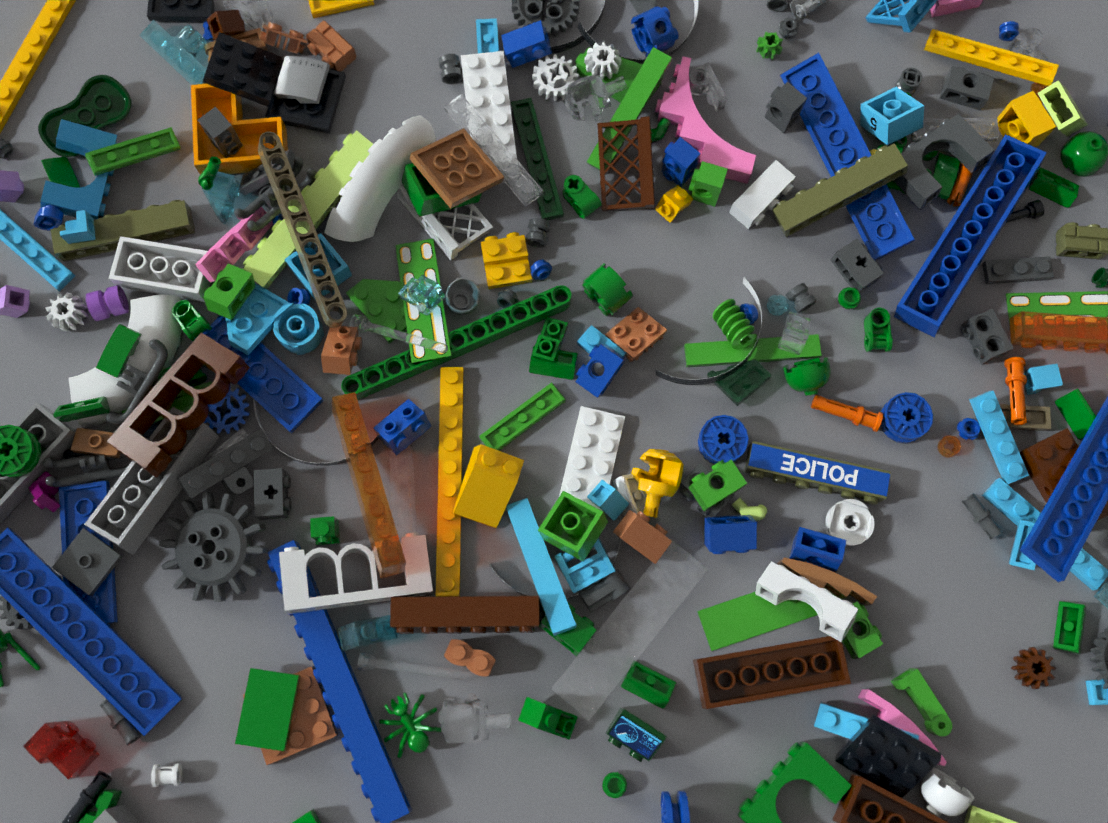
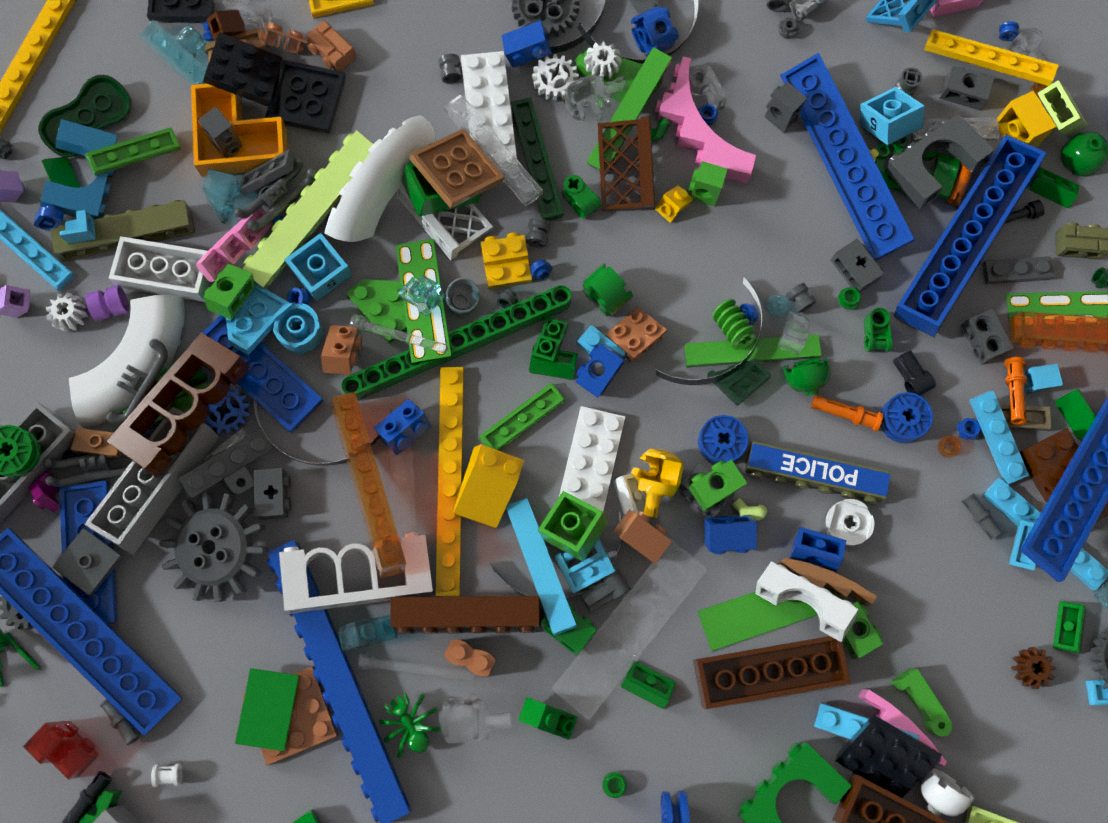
(82, 409): green slope -> none
(118, 349): green slope -> none
(190, 319): green piece -> none
(208, 175): green arm -> none
(301, 79): light grey slope -> none
(301, 219): dark tan beam -> none
(325, 530): green brick -> none
(487, 35): medium azure plate -> none
(608, 499): medium azure panel -> none
(634, 734): slope -> none
(679, 161): blue brick -> none
(708, 109): none -> blue plate
(763, 195): white brick -> none
(769, 45): bright green gear -> none
(840, 190): olive brick -> none
(916, 379): none -> black piece

